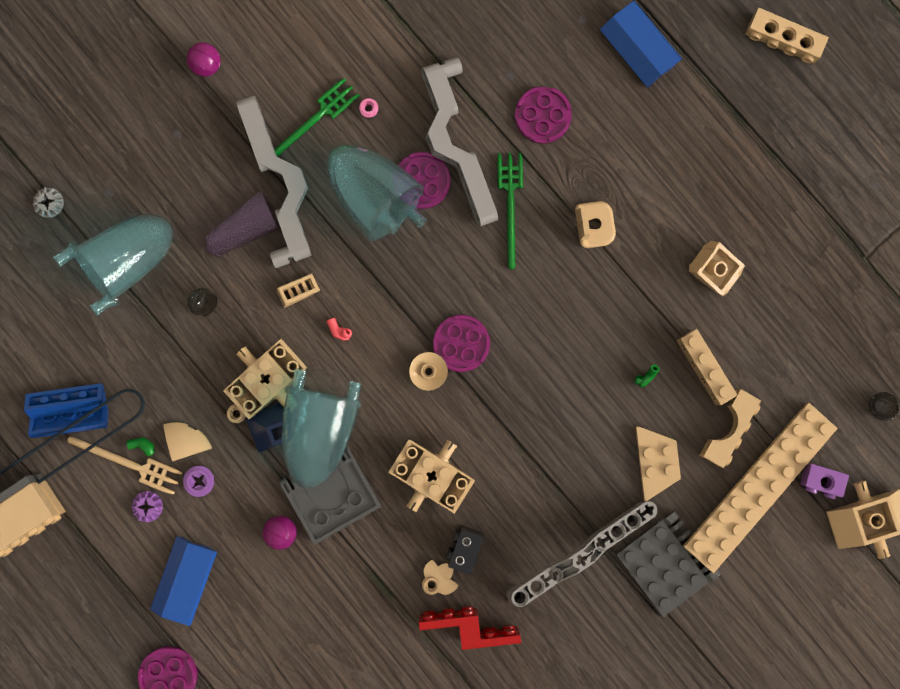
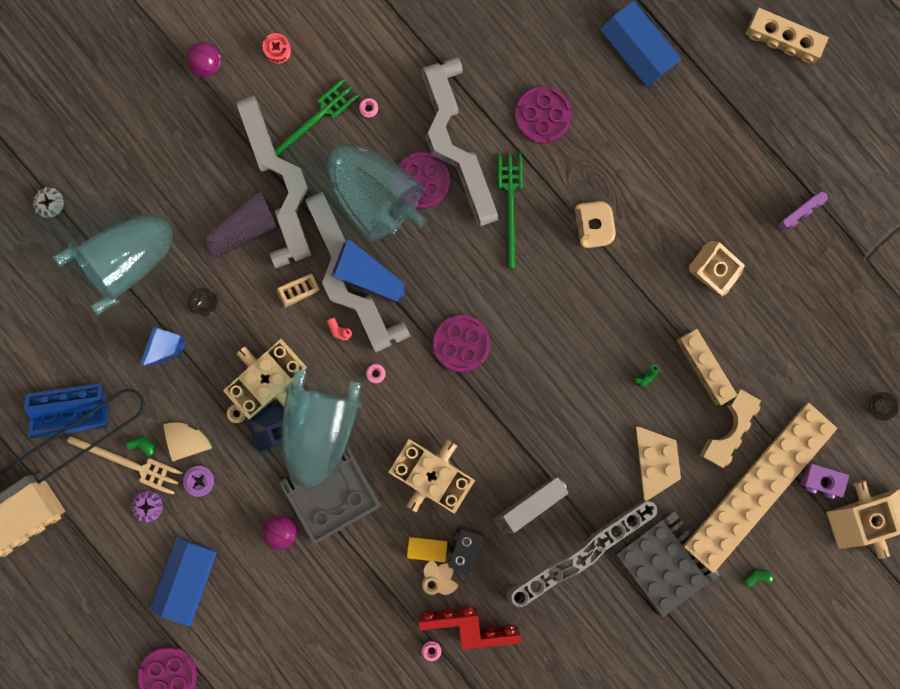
(162, 347): none -> slope
(276, 48): none -> coral wheel
(336, 289): none -> light grey beam
(364, 272): none -> blue slope
(371, 378): none -> bright pink plate
(421, 363): tan dish -> none
(427, 549): none -> yellow slope
(431, 657): none -> bright pink plate
(530, 506): none -> light grey slope
(758, 575): none -> green arm
(804, 210): none -> medium lavender hinge

